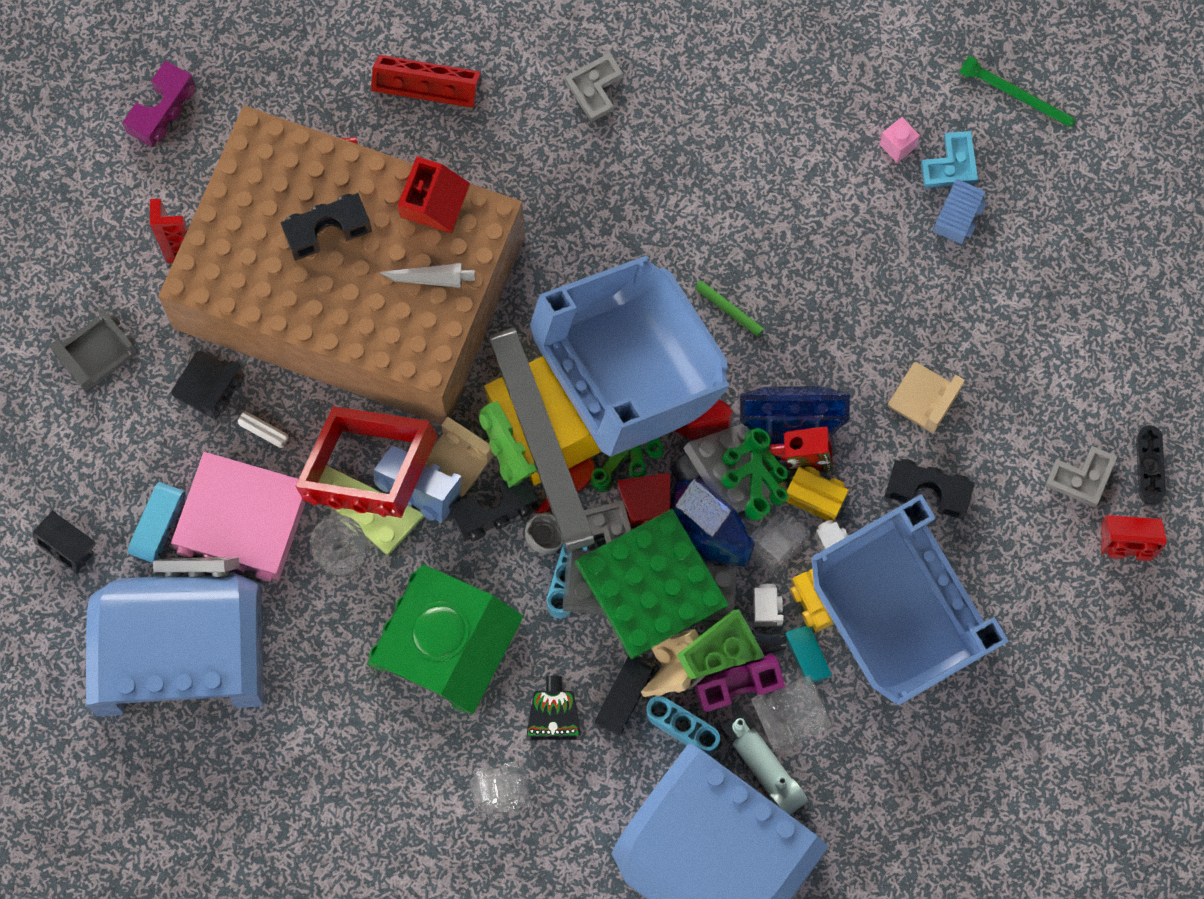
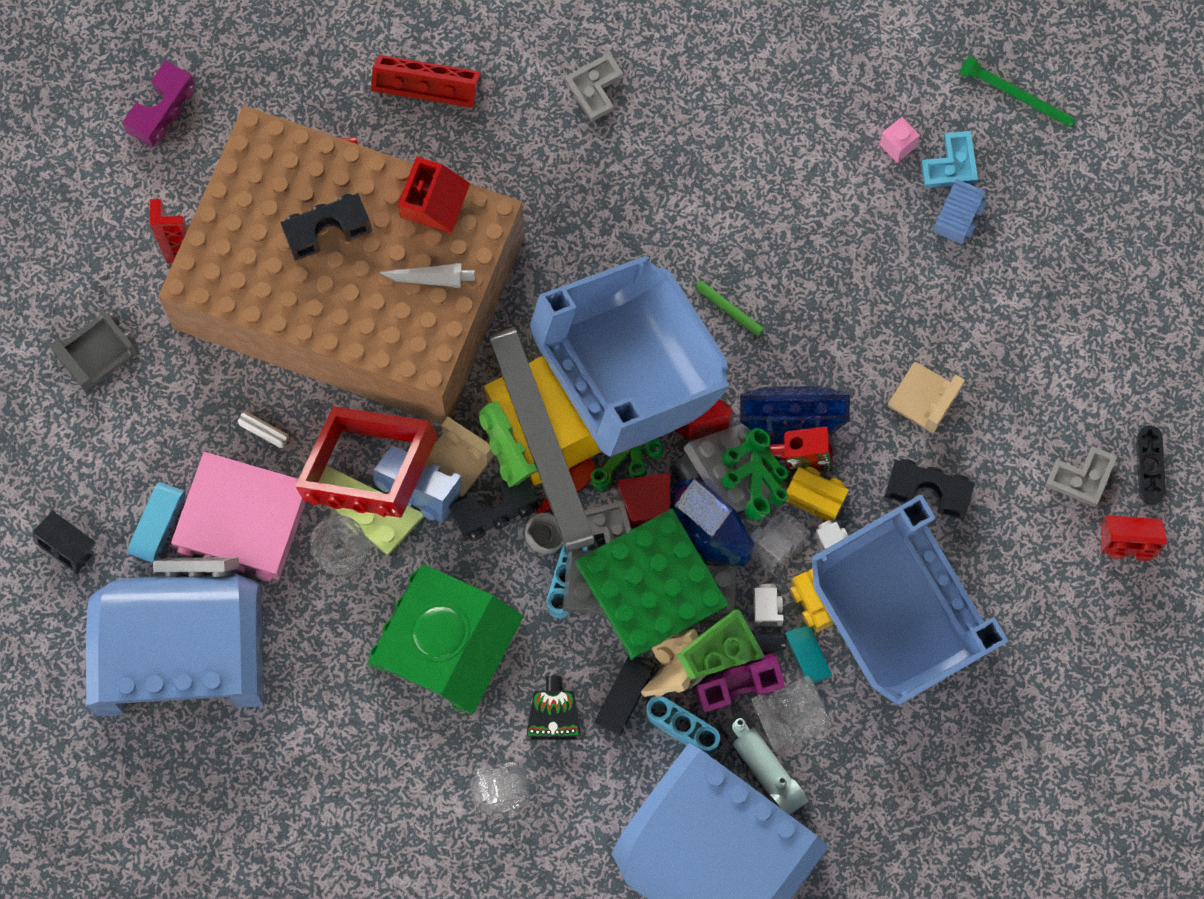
(208, 384): black bracket -> none

